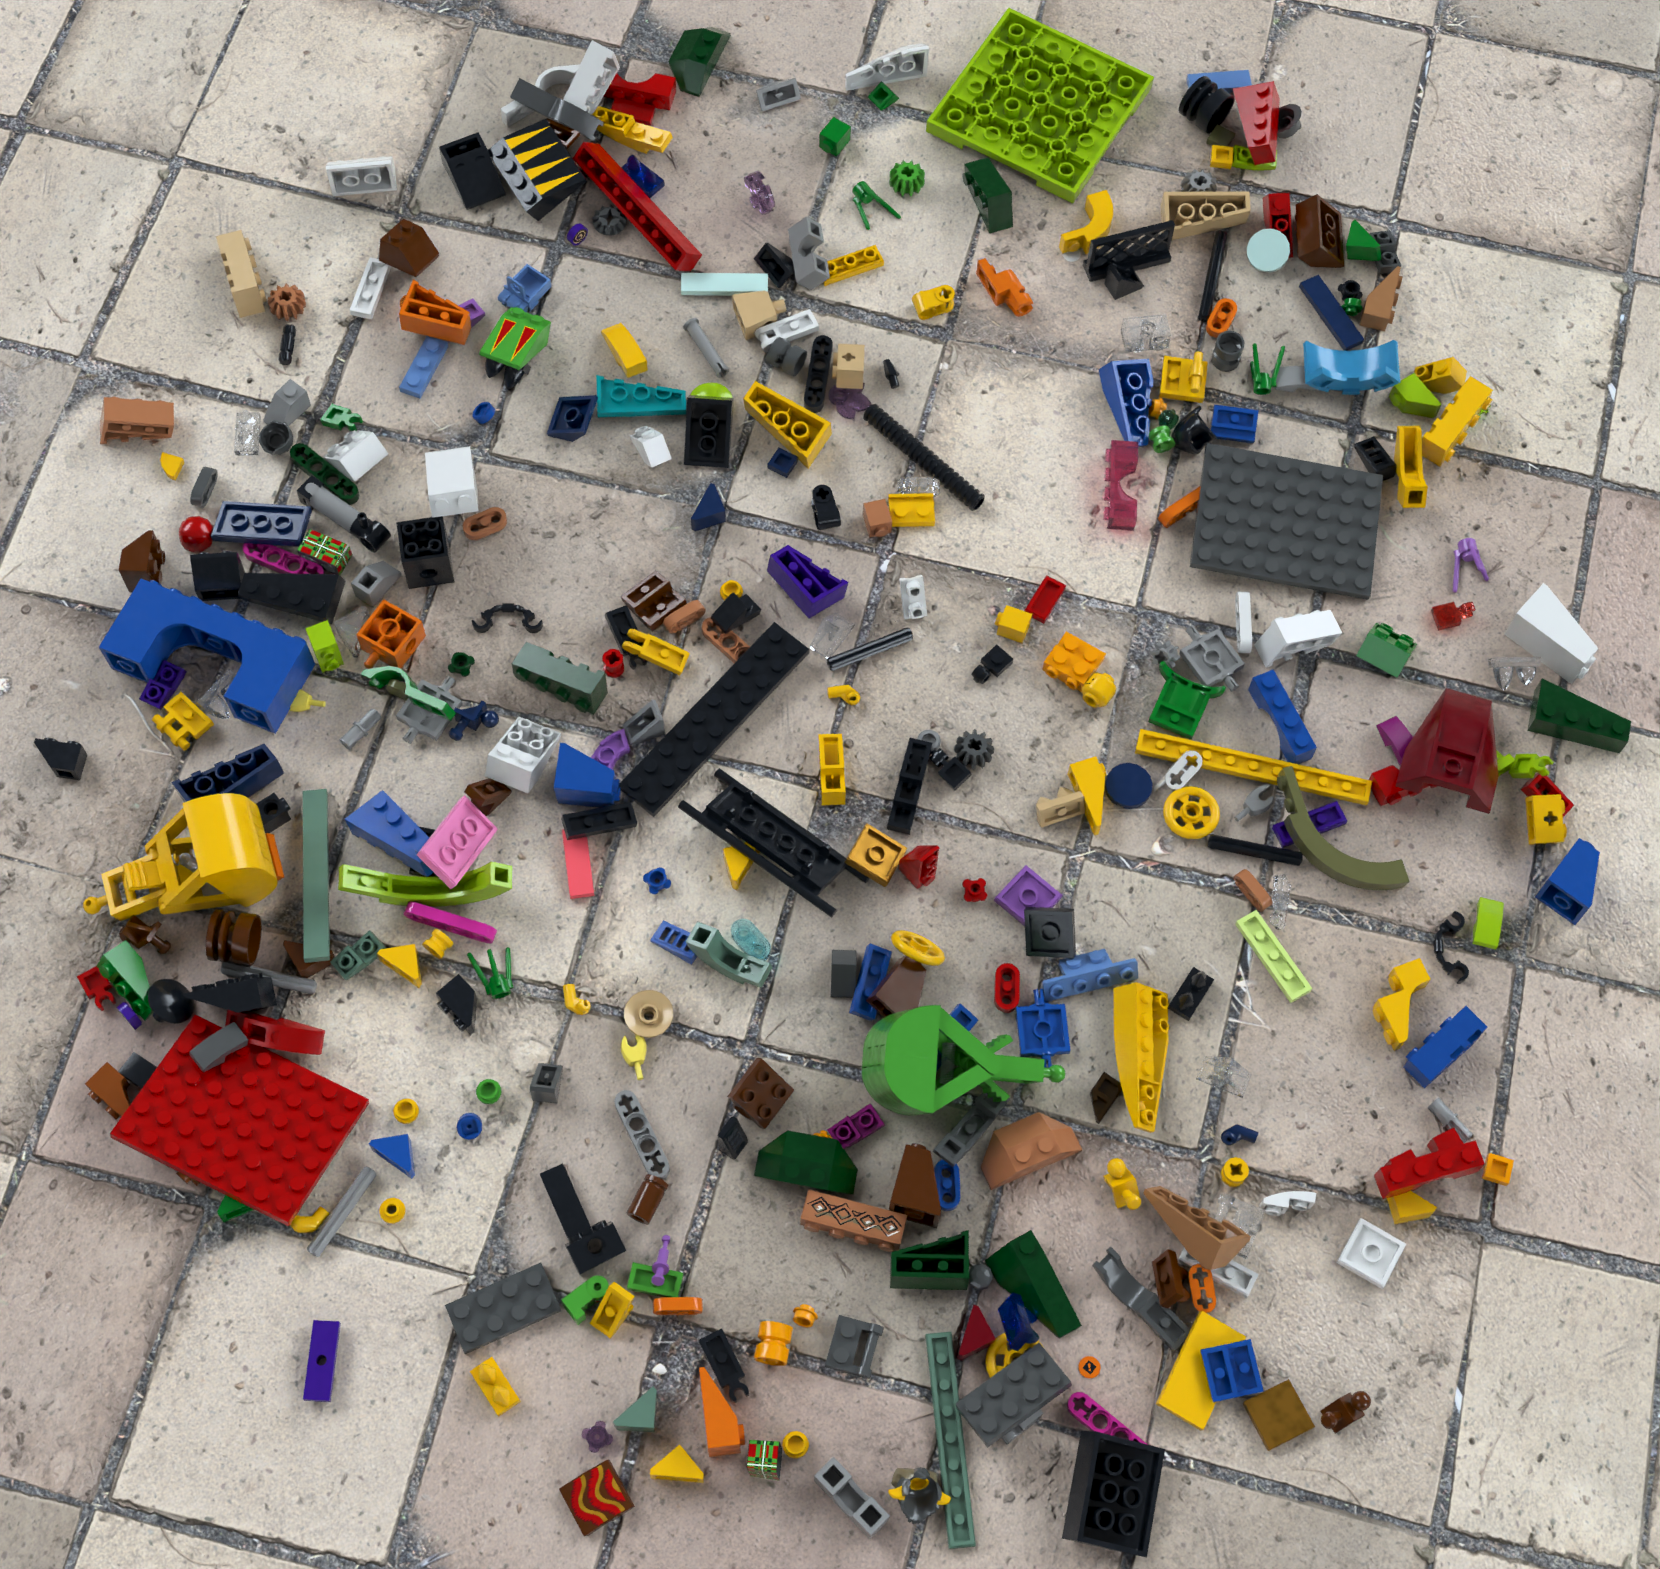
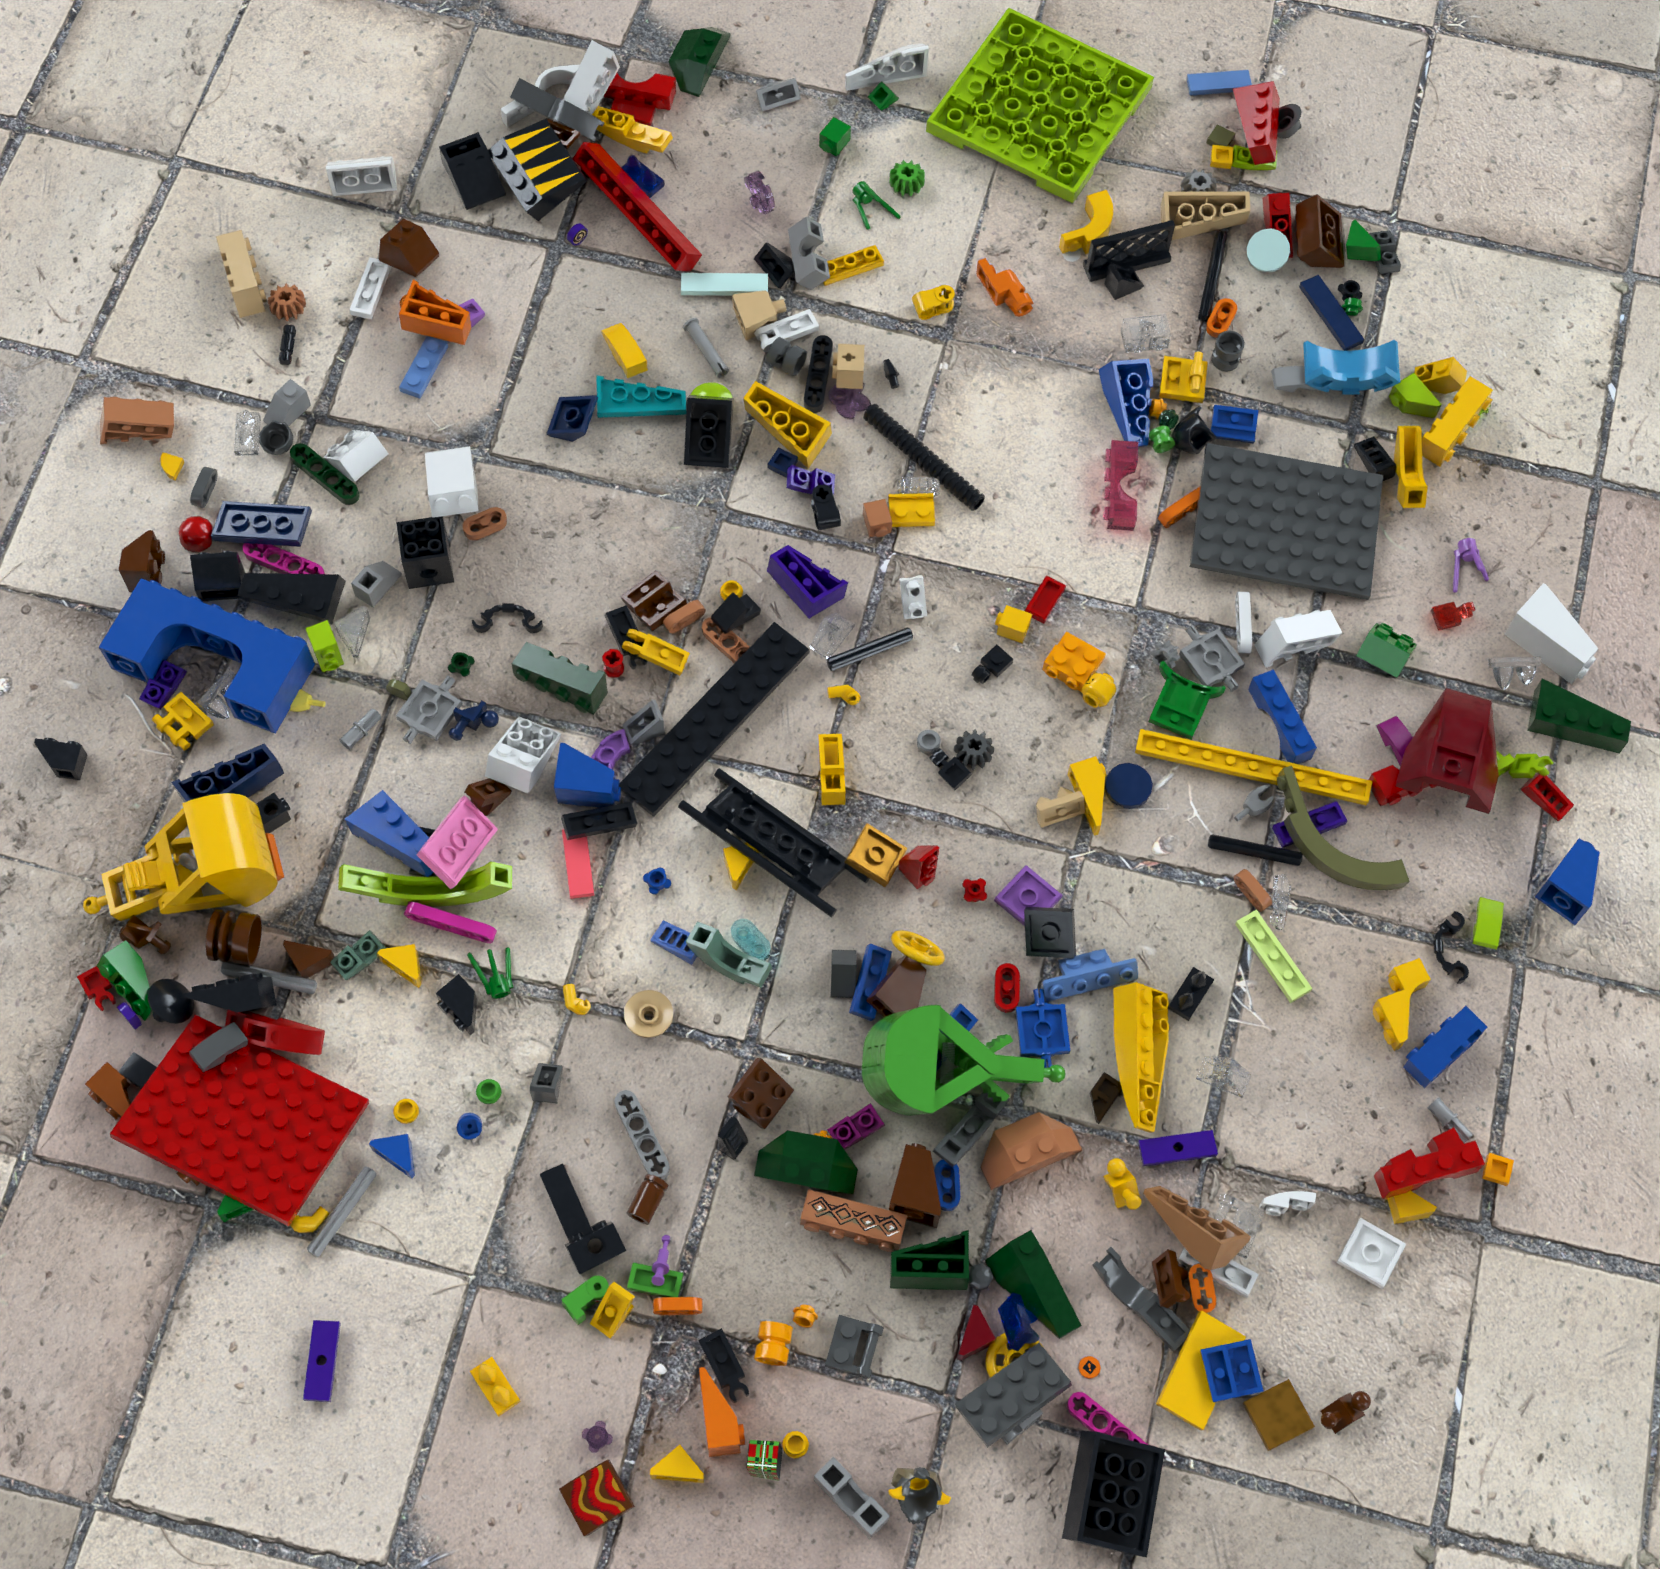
(316, 876): sand green tile -> none
(325, 552): piece -> none
(338, 417): green plate -> none
(370, 533): piece -> none
(382, 675): green piece -> none
(390, 635): orange piece -> none
(395, 1217): yellow plate -> none
(437, 943): yellow wheel -> none
(483, 412): blue tile -> none
(503, 1308): dark grey plate -> none
(511, 375): black tile -> none
(516, 338): bright green slope -> none
(524, 289): medium blue piece -> none
(616, 225): dark grey gear -> none
(634, 1055): light yellow hand -> none
(640, 1415): sand green slope -> none
(651, 446): white slope -> none
(709, 511): dark blue slope -> none
(805, 481): none -> dark purple slope
(909, 786): black slope -> none
(950, 1440): sand green tile -> none
(989, 194): dark green wedge -> none
(1188, 773): white beam -> none
(1192, 1146): none -> dark purple tile
(1205, 800): yellow plate -> none
(1206, 104): black wheel -> none
(1231, 1176): yellow wheel -> none
(1236, 1133): dark blue arm -> none
(1261, 381): green plant -> none
(1378, 305): medium nougat slope -> none
(1539, 830): yellow brick -> none

